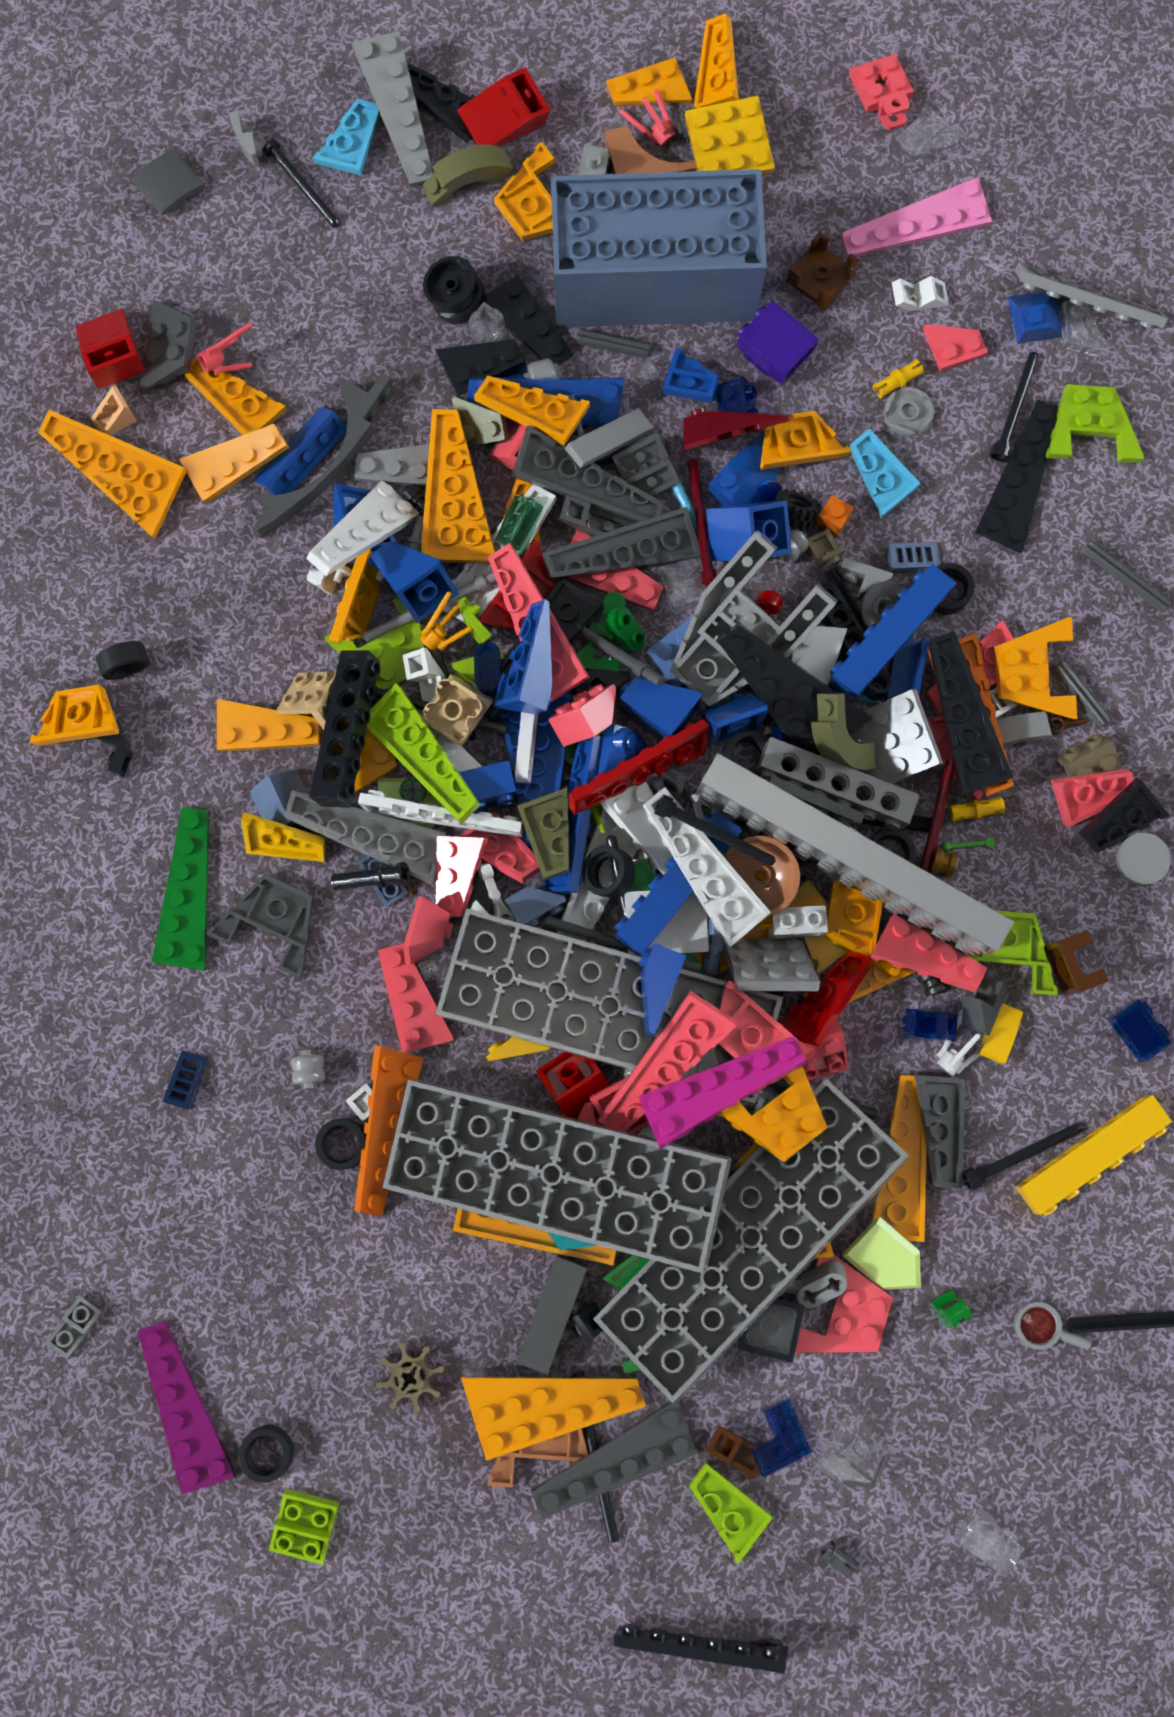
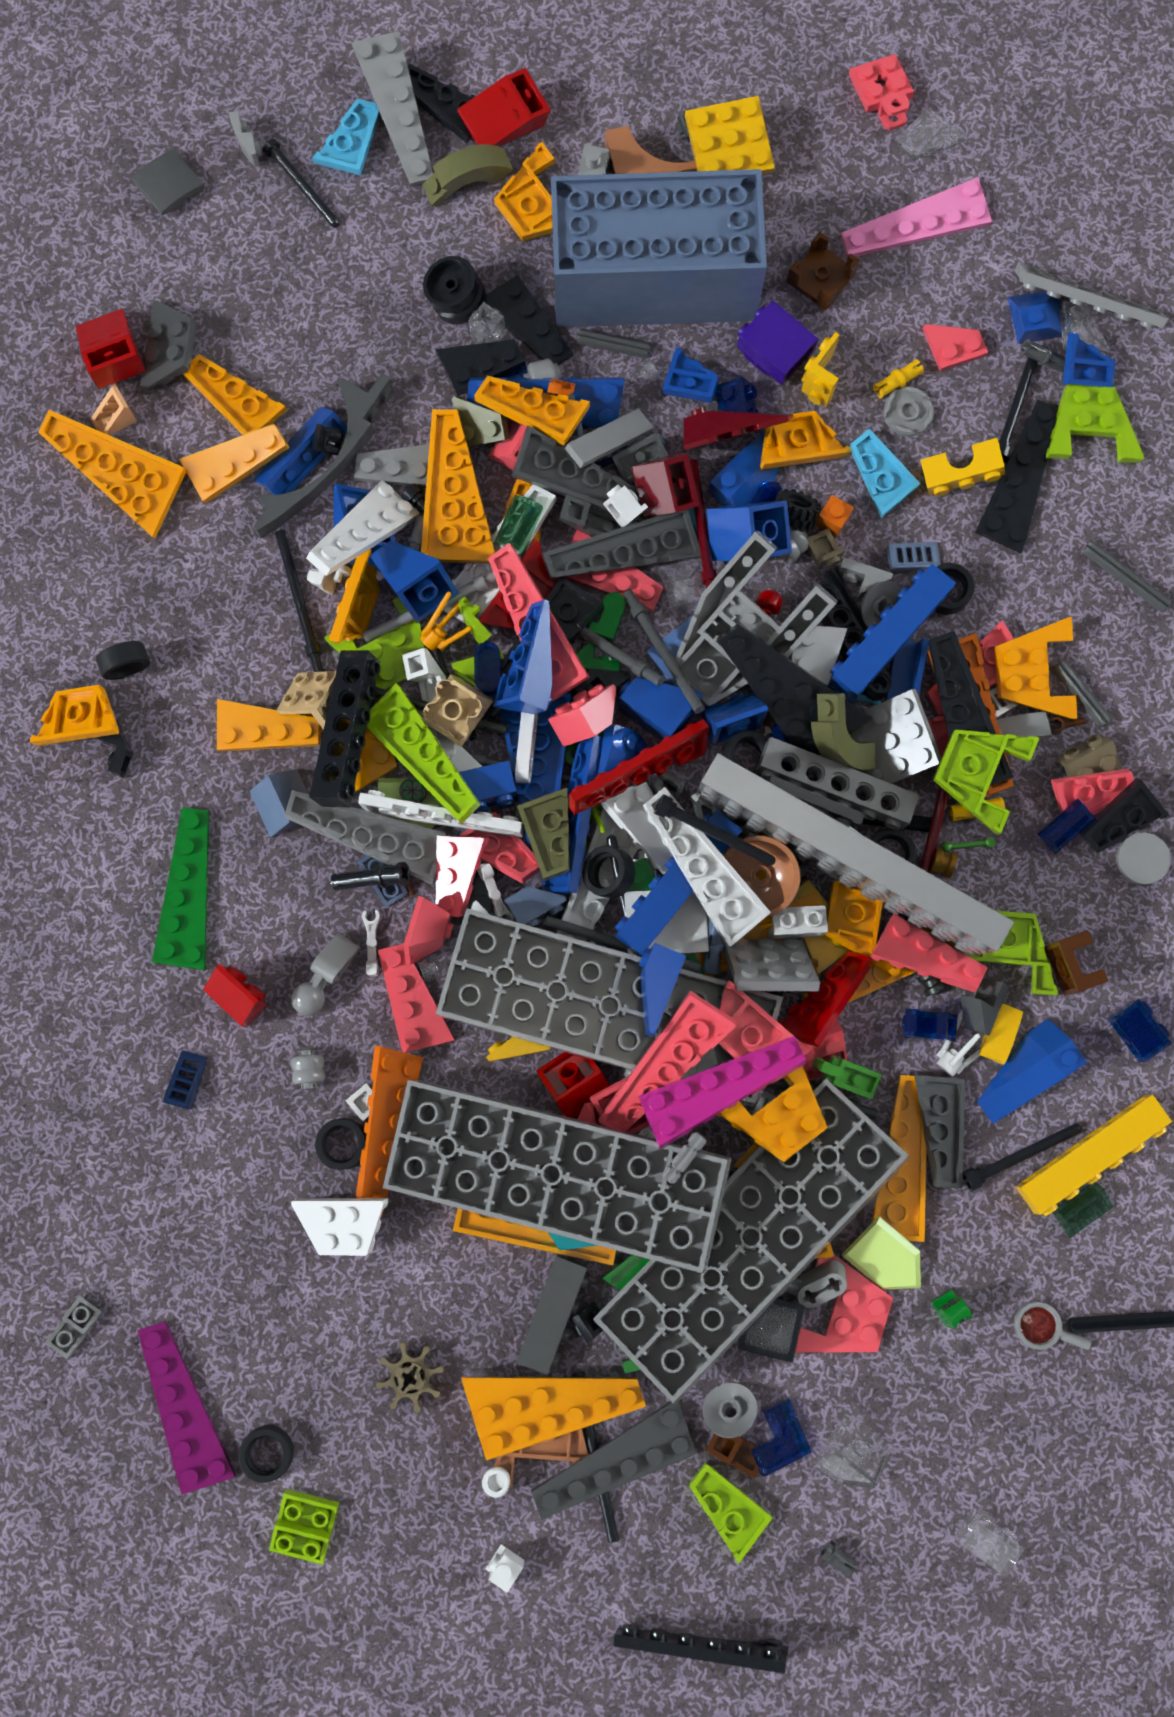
(213, 357): coral plant -> none
(234, 995): none -> red slope
(276, 910): dark grey wing -> none
(279, 840): yellow wing -> none
(312, 647): none -> black bar
(327, 439): none -> black tile
(328, 967): none -> light grey beam
(341, 1224): none -> white wing
(371, 927): none -> white piece
(496, 1481): none -> white tile
(504, 1568): none -> white brick
(561, 387): none -> orange tile
(623, 505): none -> white brick
(625, 629): green plate -> none
(640, 614): none -> dark grey bar
(662, 130): coral plant -> none
(663, 76): light orange wing -> none
(665, 485): none -> dark red slope
(684, 1157): none -> light grey axle
(717, 64): light orange wing -> none
(726, 1398): none -> light grey dish
(817, 381): none -> yellow bracket
(848, 1075): none -> bright green hinge
(922, 295): white slope -> none
(970, 766): none -> lime wing
(985, 466): none -> yellow arch
(1034, 1066): none -> blue wedge
(1043, 355): none -> dark grey axle
(1066, 826): none -> clear blue tile
(1082, 1209): none -> clear green slope
(1086, 364): none -> blue wing

